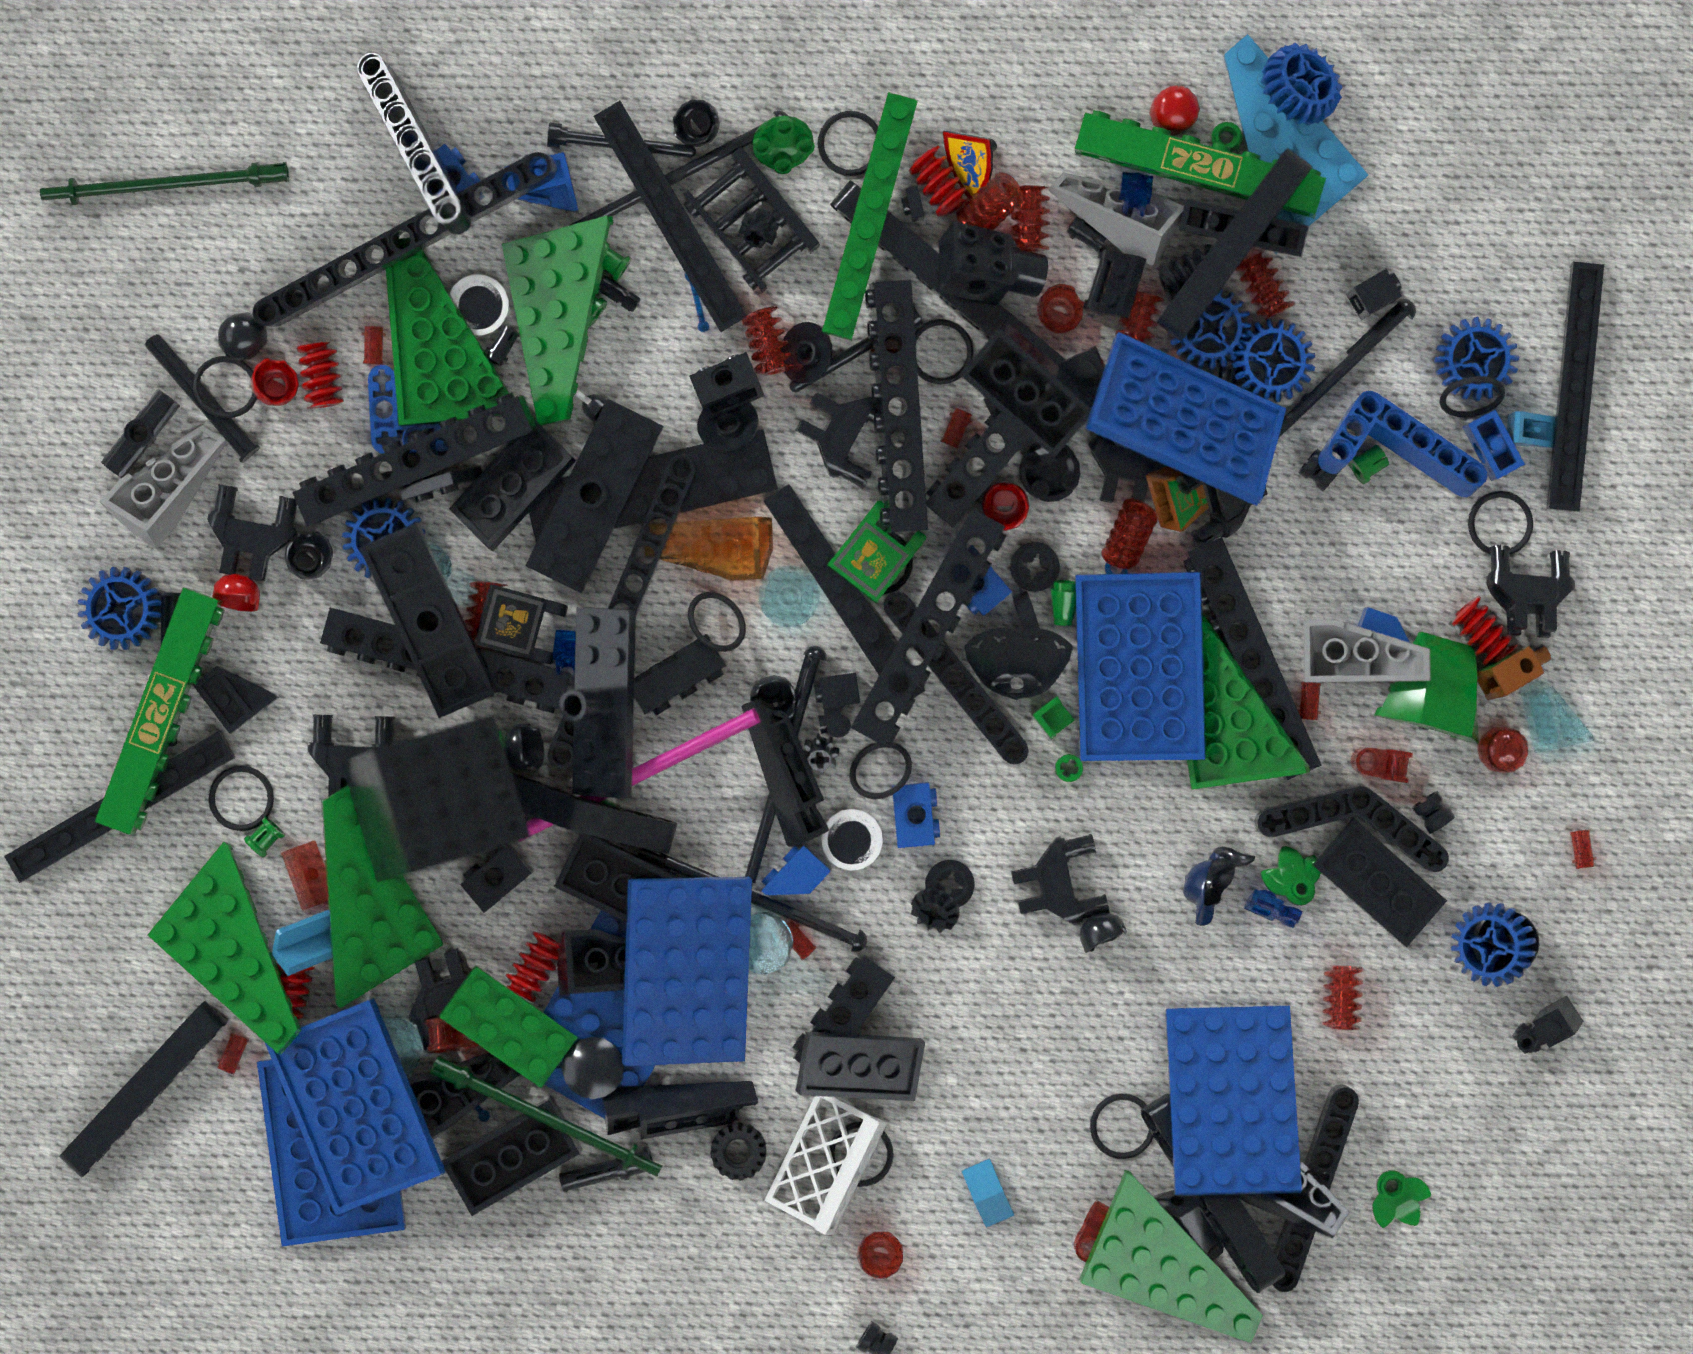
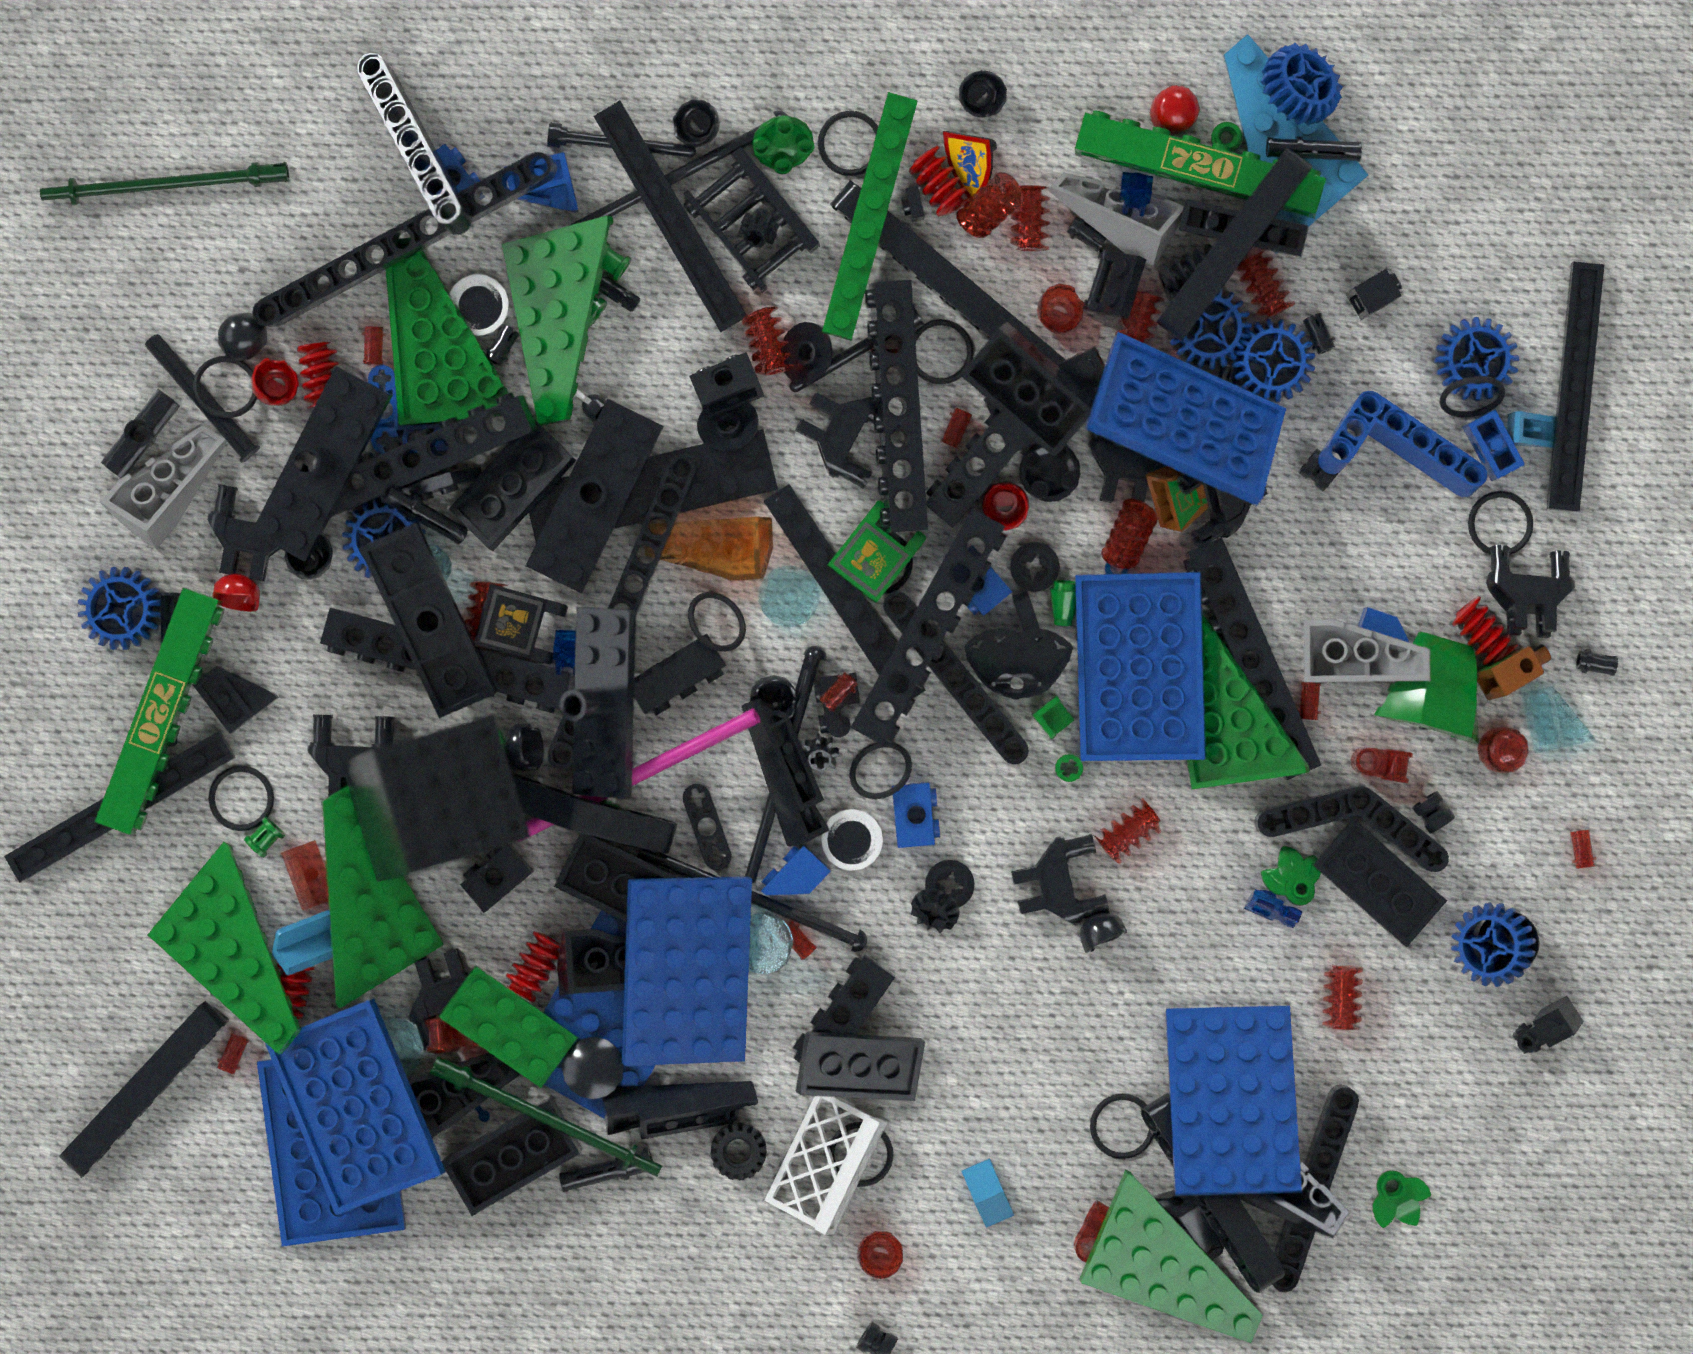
(337, 439): none -> black plate
(414, 508): none -> black pin
(692, 807): none -> black beam
(703, 326): clear blue hinge -> none
(839, 691): none -> clear red pin
(978, 84): none -> black hair
(987, 265): black brick -> none
(1130, 831): none -> clear red piece
(1216, 871): hair -> none
(1315, 148): none -> black pin
(1319, 334): none -> black pin
(1368, 463): green bush -> none
(1402, 309): black bar -> none
(1595, 662): none -> black pin

